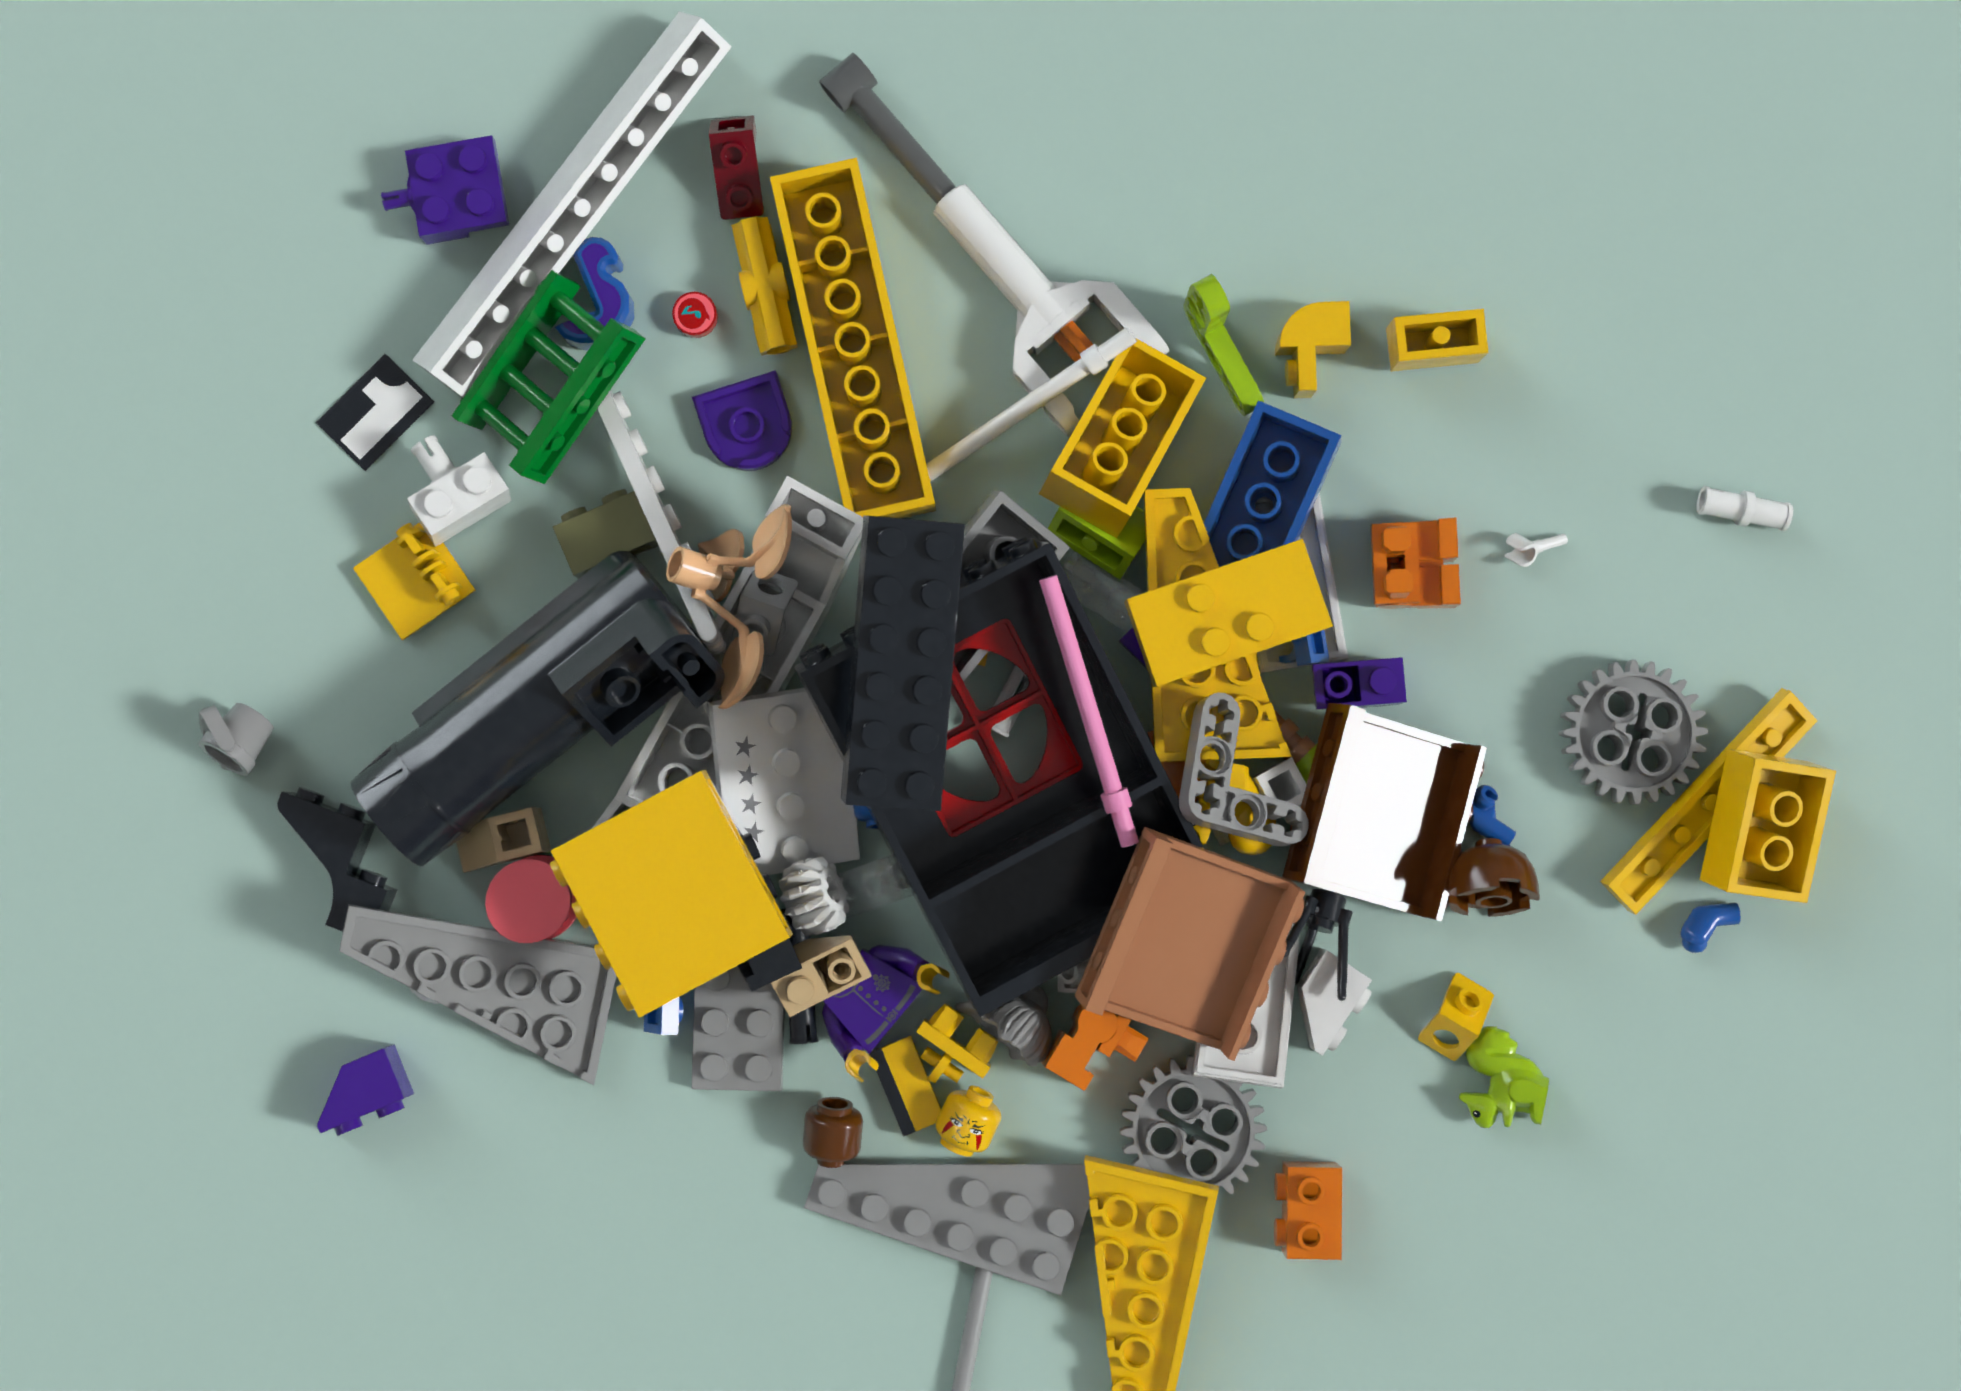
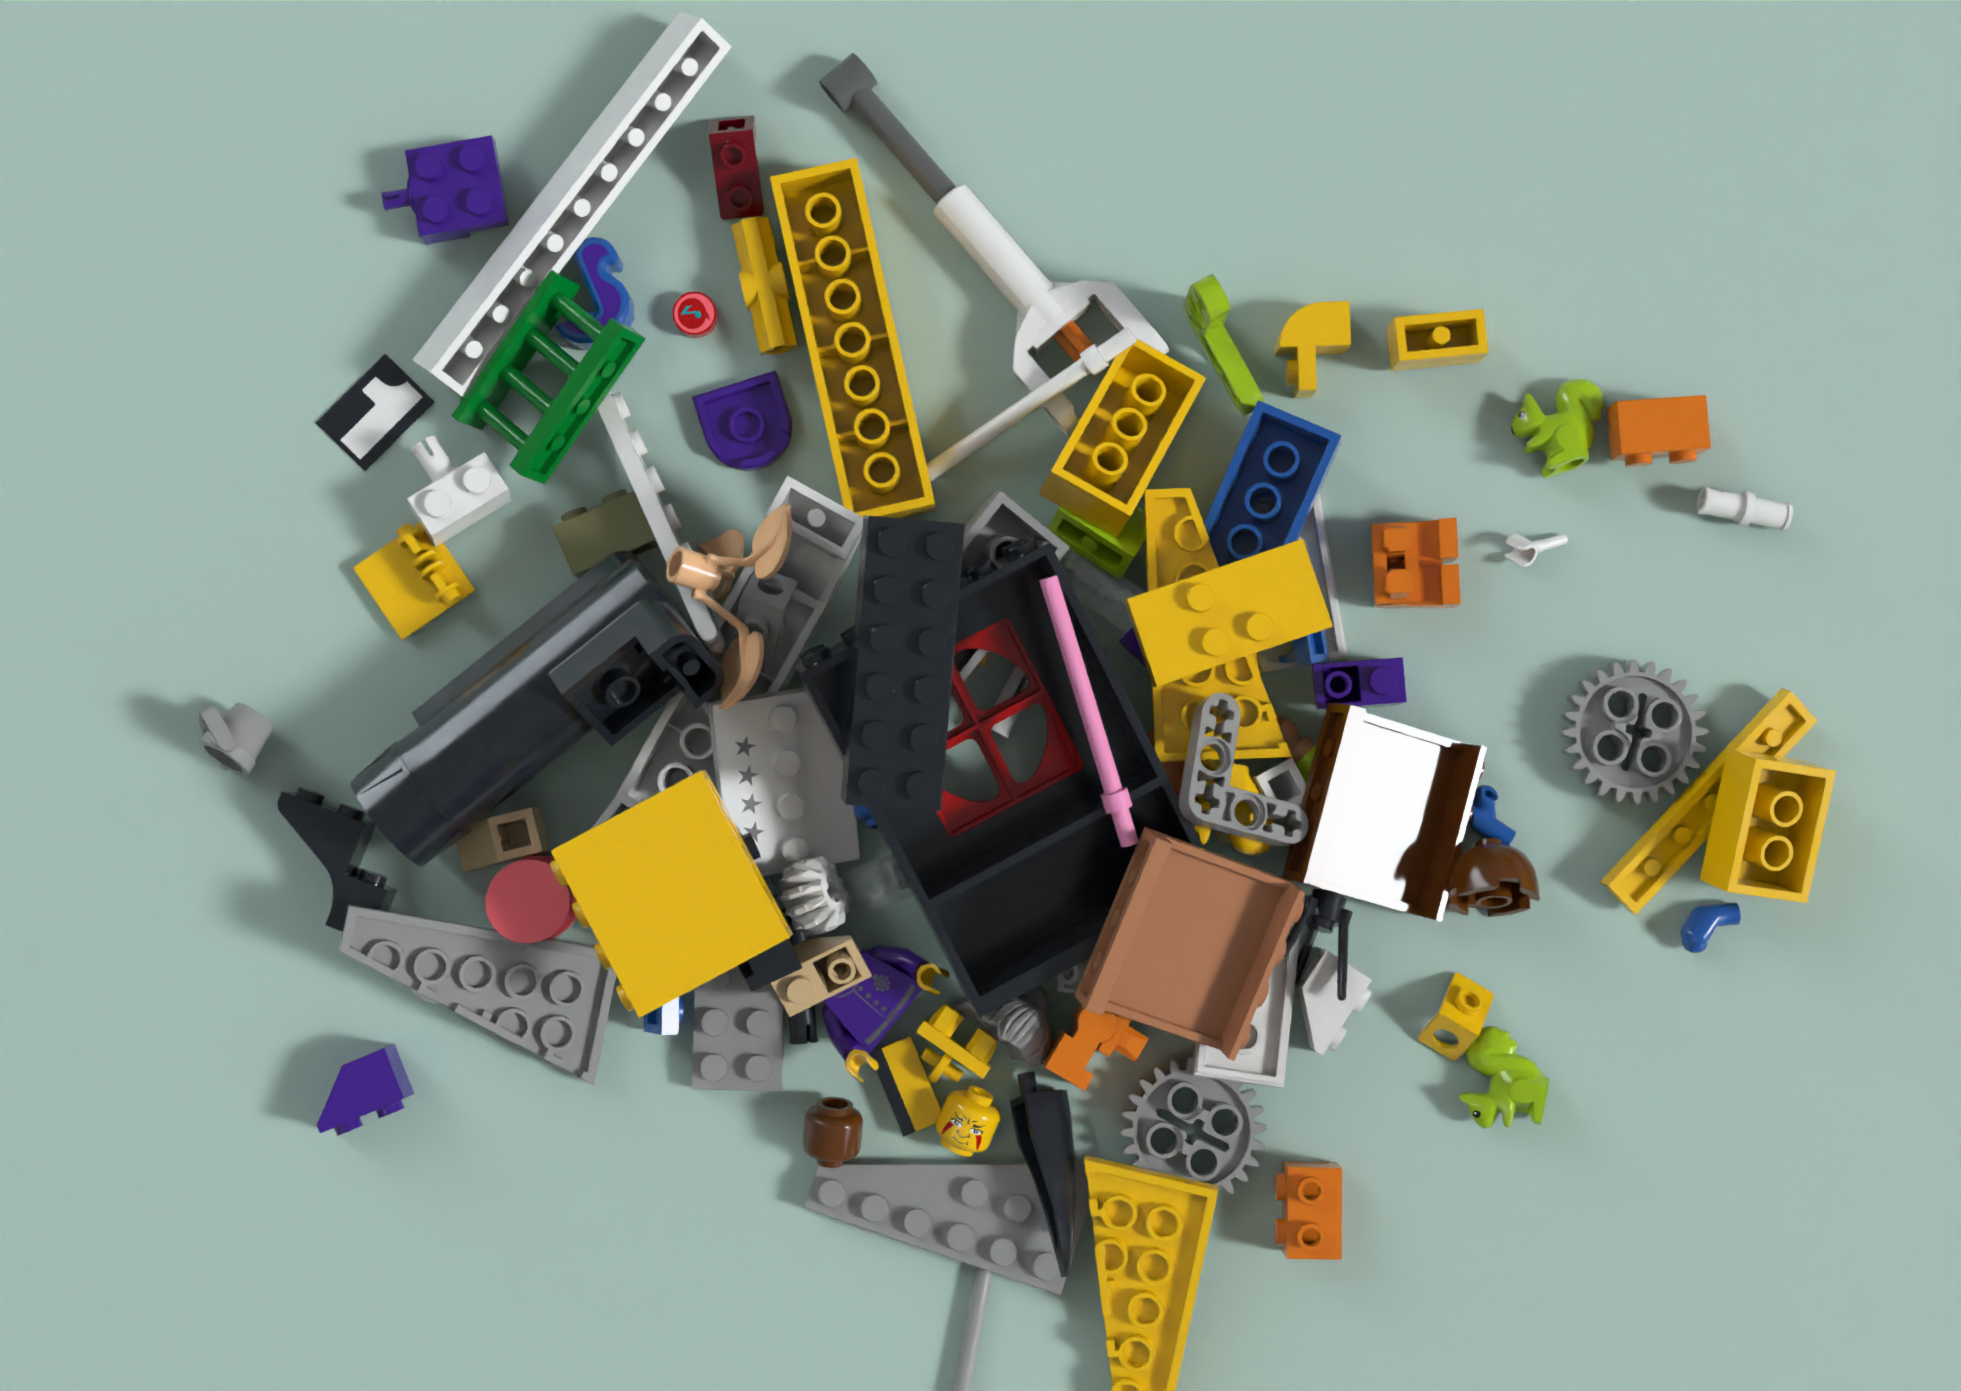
(1047, 1145): none -> black piece
(1563, 435): none -> lime animal
(1658, 430): none -> orange brick

